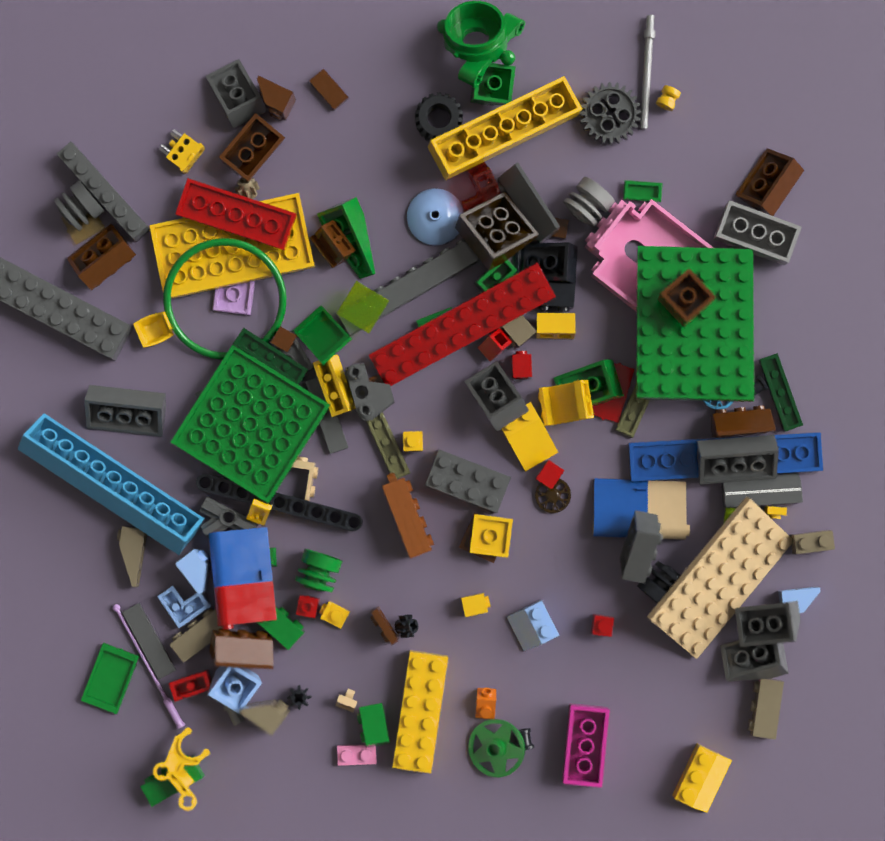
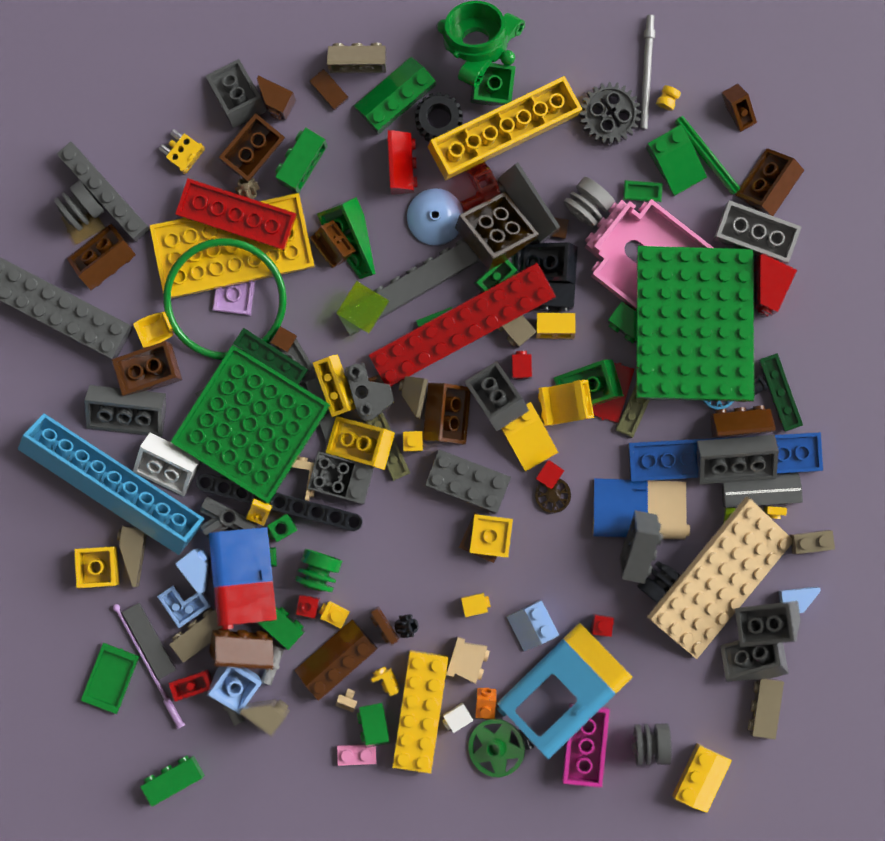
(97, 567): none -> yellow brick
(147, 369): none -> reddish brown slope
(166, 464): none -> white slope
(176, 774): yellow piece -> none
(269, 674): none -> light grey pin
(290, 528): none -> green brick
(300, 702): black gear -> none
(301, 160): none -> green brick
(322, 334): green piece -> none
(335, 659): none -> reddish brown slope
(341, 477): none -> dark grey slope
(356, 58): none -> dark tan slope
(360, 442): none -> yellow slope
(389, 681): none -> yellow bracket
(395, 95): none -> green slope
(401, 162): none -> red slope
(407, 517): dark orange piece -> none
(414, 393): none -> dark tan slope
(446, 413): none -> reddish brown slope
(457, 718): none -> white brick
(467, 660): none -> tan hips
(494, 344): red brick -> none
(585, 670): none -> dark azure piece
(624, 320): none -> green brick
(652, 744): none -> dark grey wheel
(676, 160): none -> green slope
(686, 298): reddish brown brick -> none
(708, 156): none -> green axle
(739, 107): none -> reddish brown slope
(770, 284): none -> red slope

